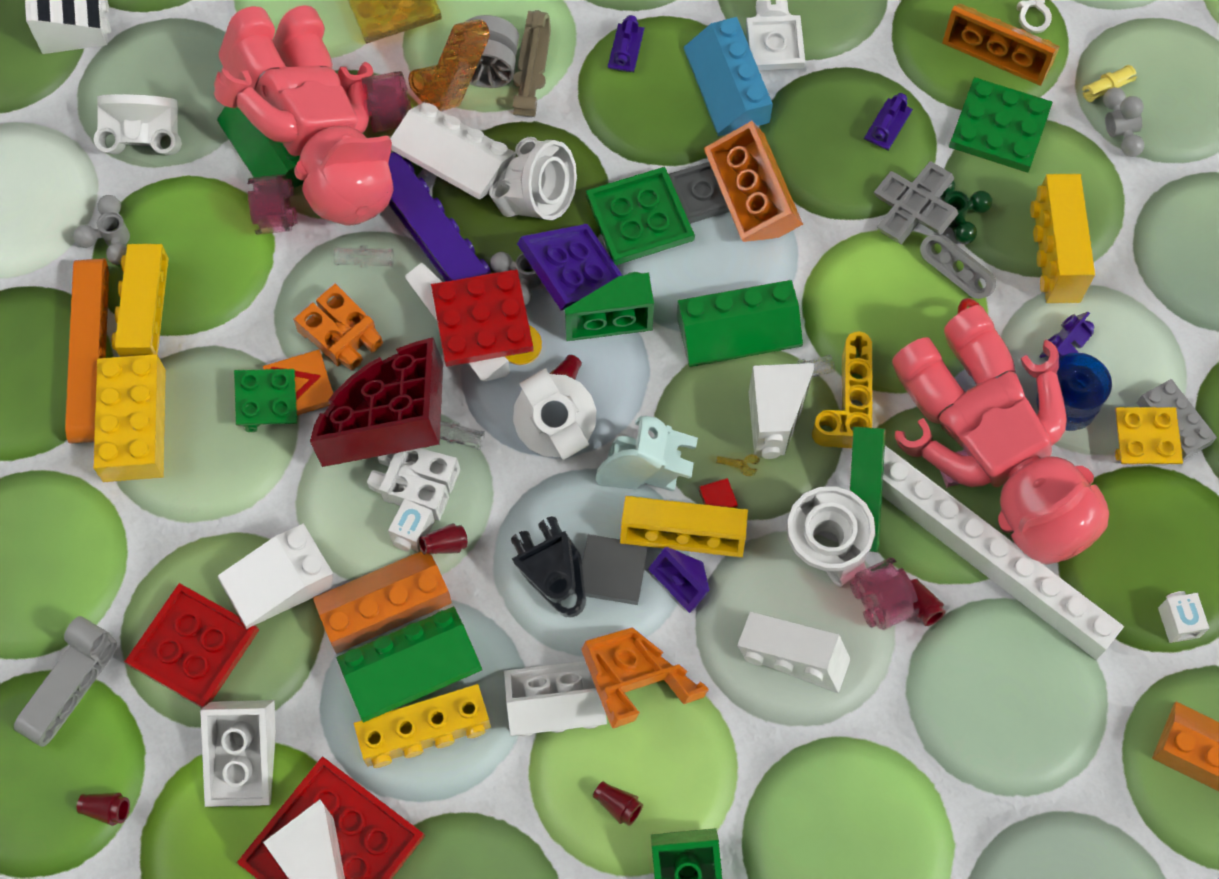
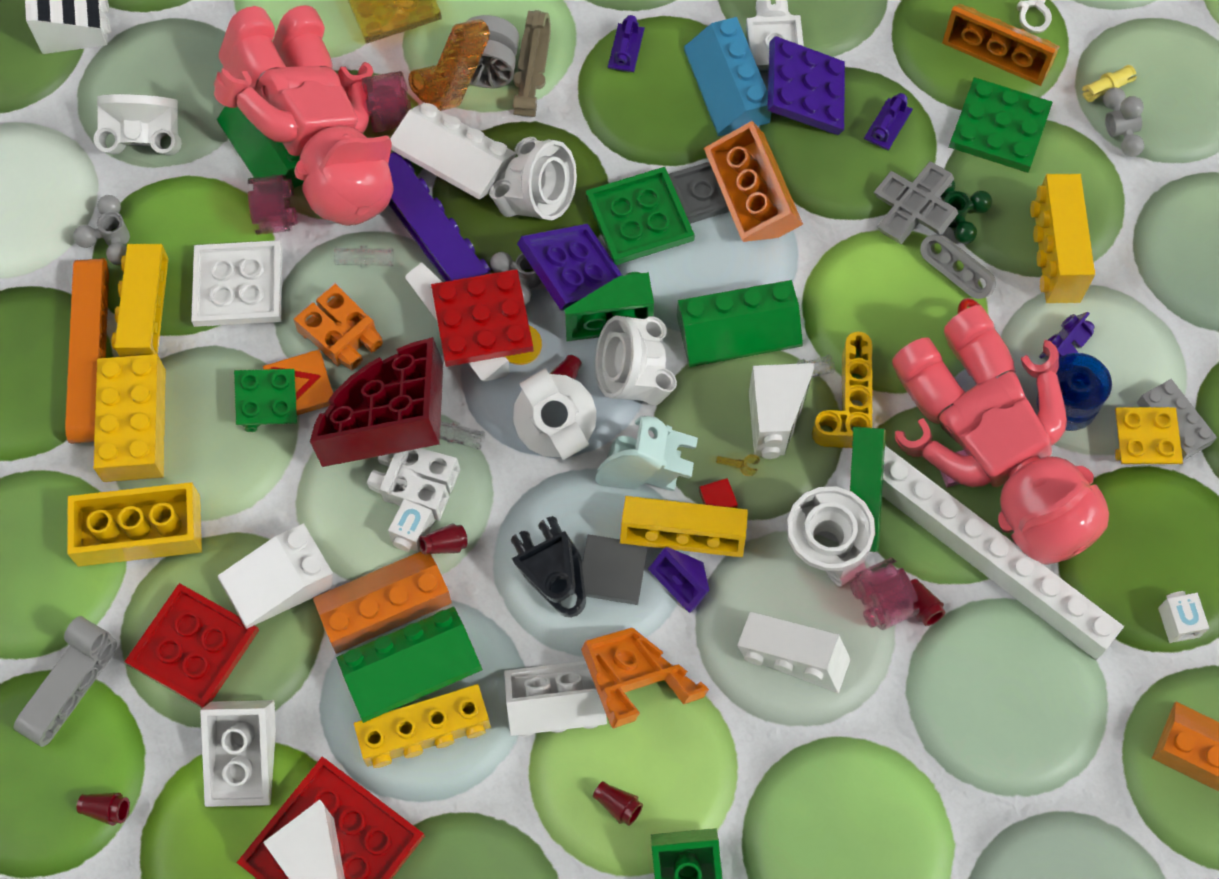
(134, 524): none -> yellow brick
(237, 283): none -> white plate
(633, 360): none -> white piece
(806, 85): none -> dark purple plate

